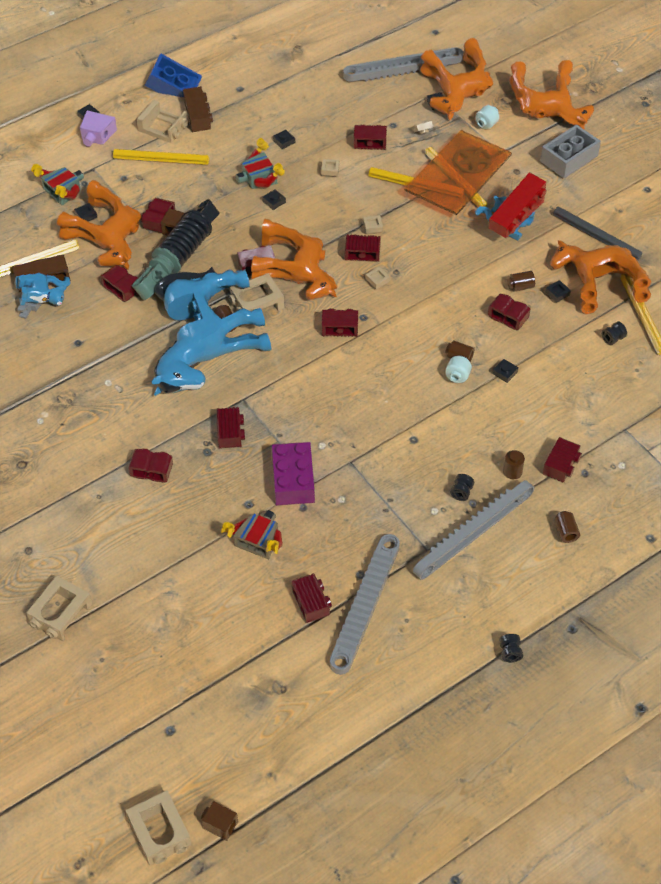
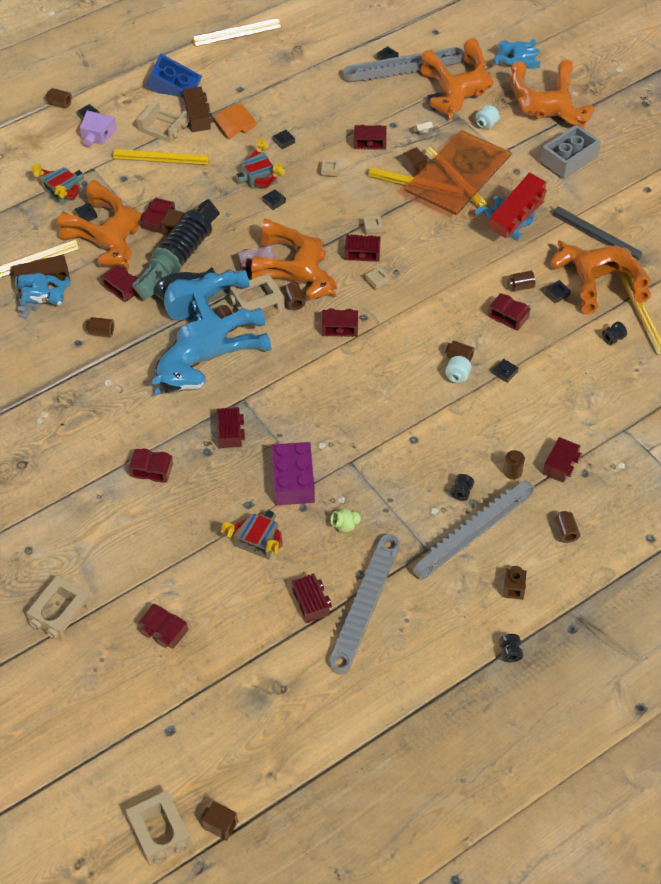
(59, 97): none -> reddish brown brick
(100, 326): none -> reddish brown brick
(163, 626): none -> dark red brick
(234, 120): none -> orange slope
(236, 32): none -> axle
(294, 296): none -> reddish brown brick
(345, 520): none -> yellowish green animal
(387, 53): none -> black plate
(414, 161): none -> reddish brown brick
(515, 583): none -> reddish brown brick
(520, 52): none -> dark azure animal

